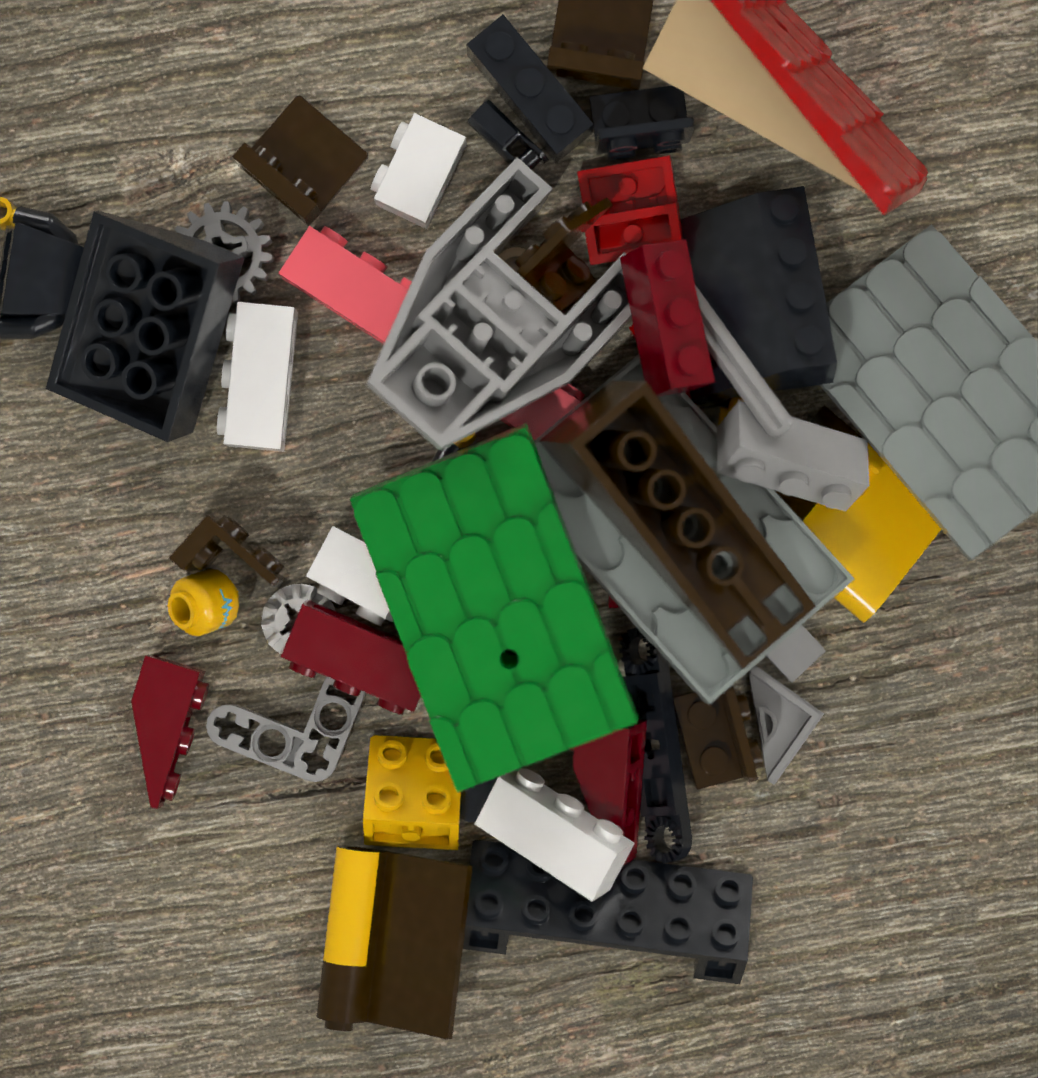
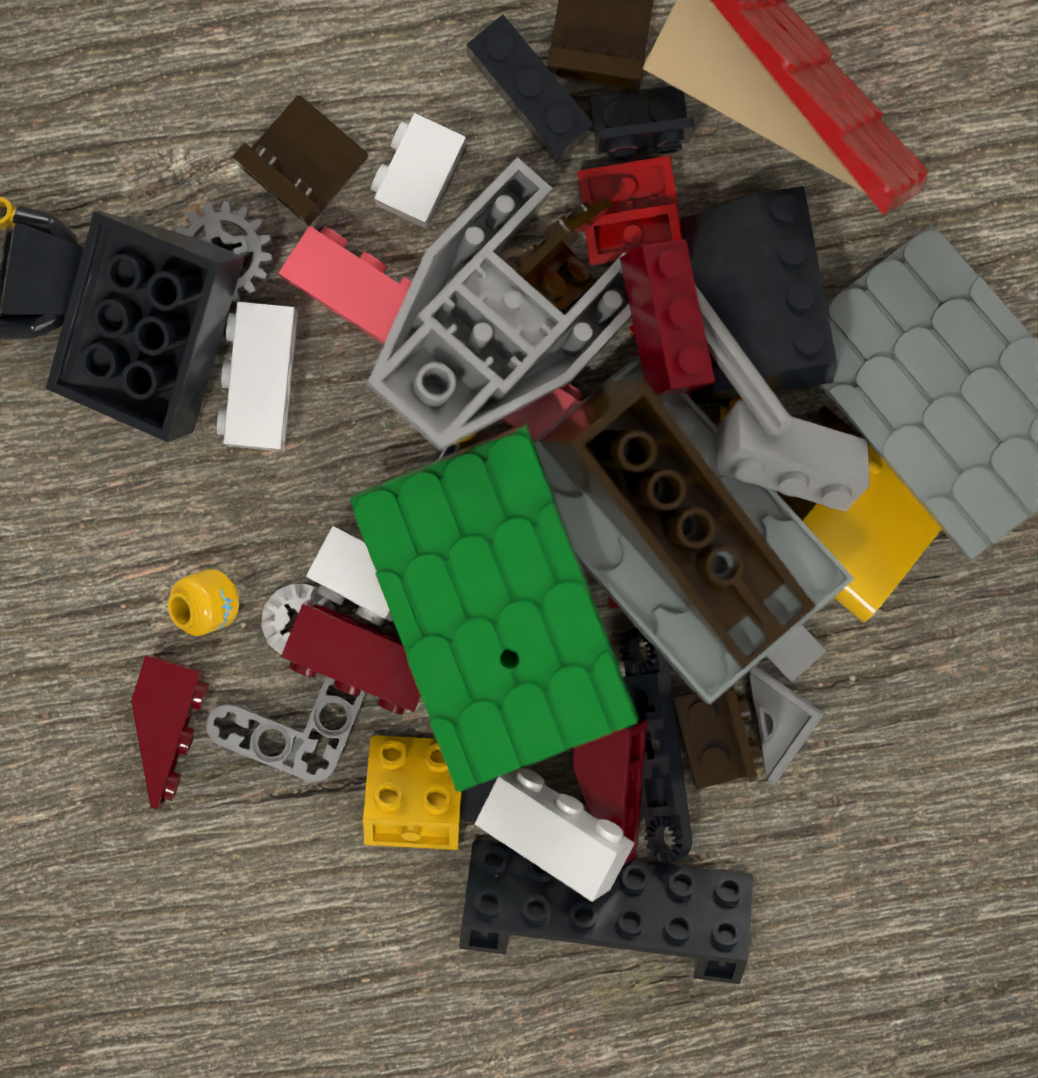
(202, 549): dark brown bracket -> none
(394, 941): dark brown door -> none
(503, 134): black bar -> none

